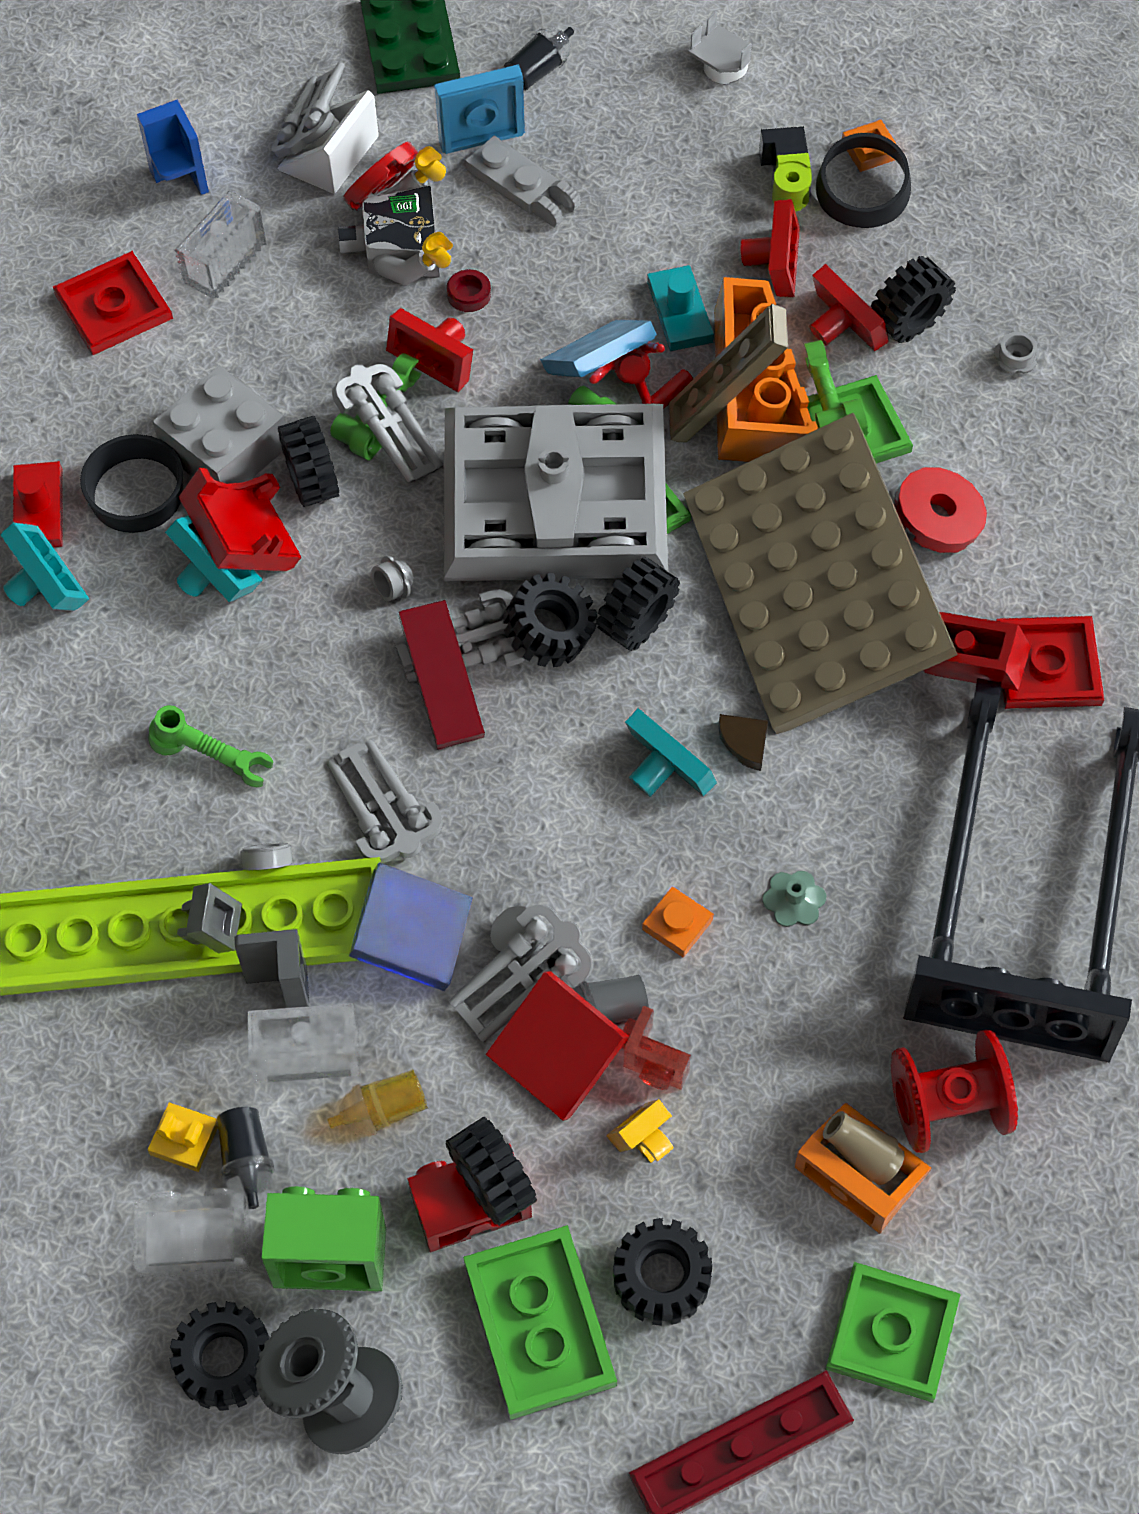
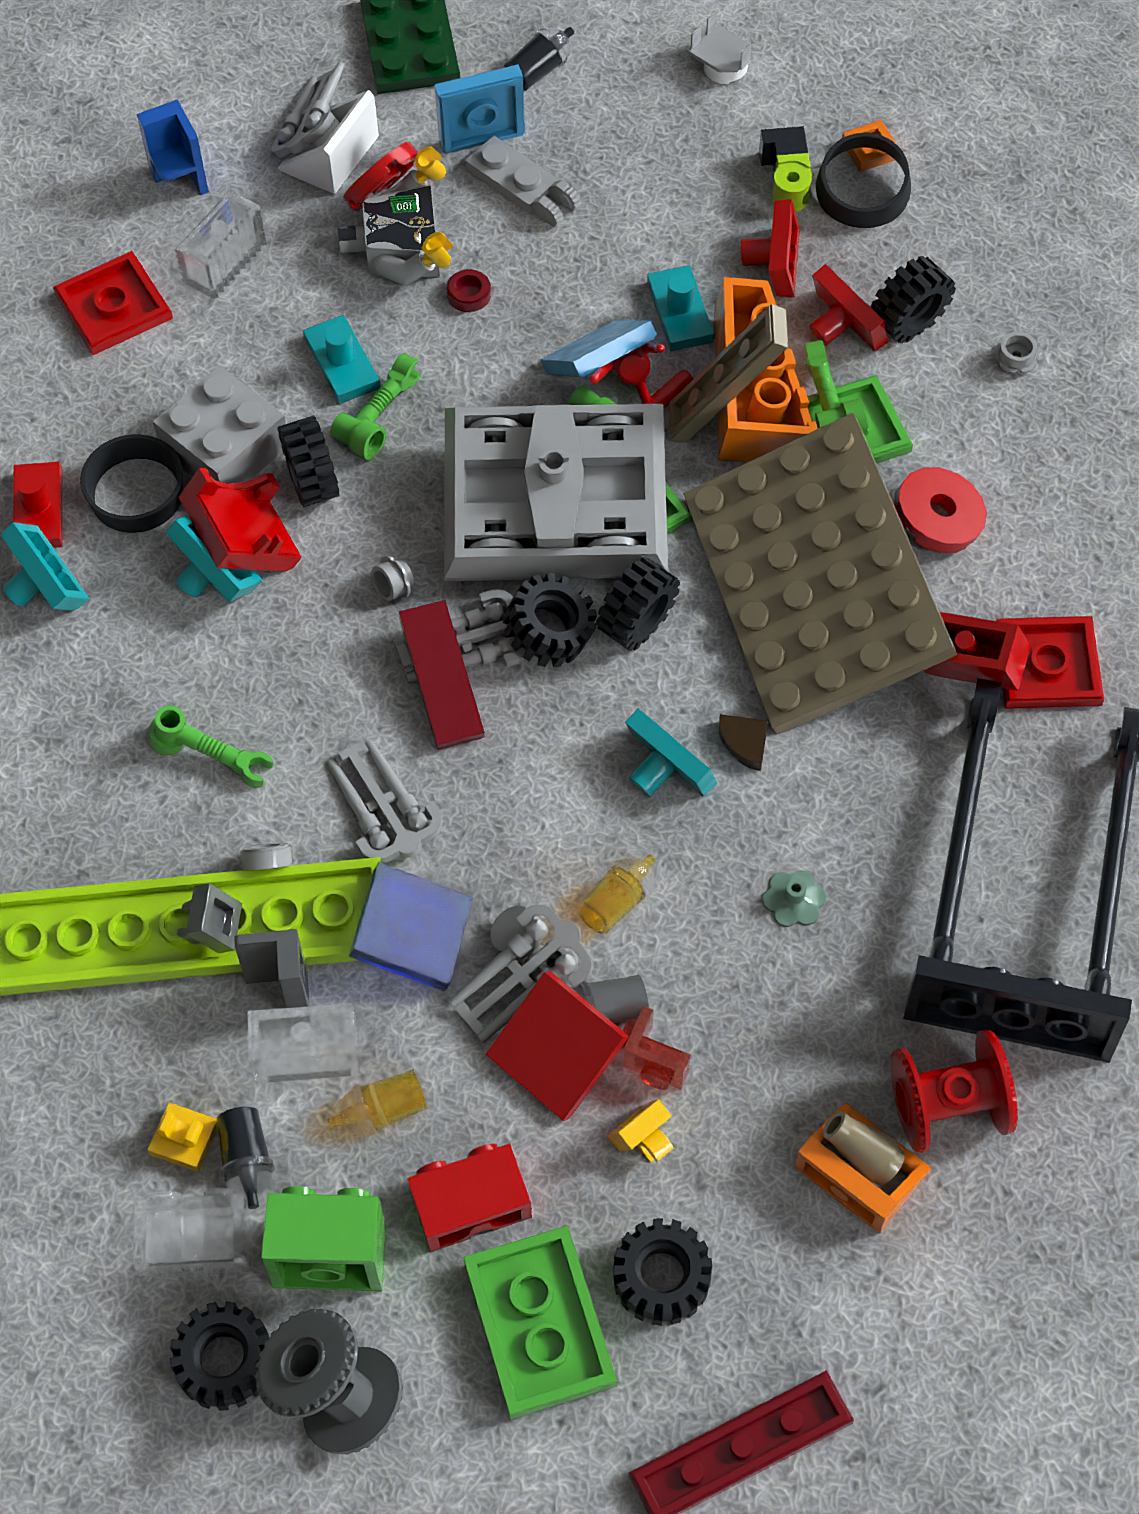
(341, 359): none -> teal tile
(383, 424): light grey piece -> none
(436, 348): red tile -> none
(491, 1171): black tyre -> none
(617, 893): none -> clear yellow piece
(677, 921): orange plate -> none
(893, 1332): bright green tile -> none

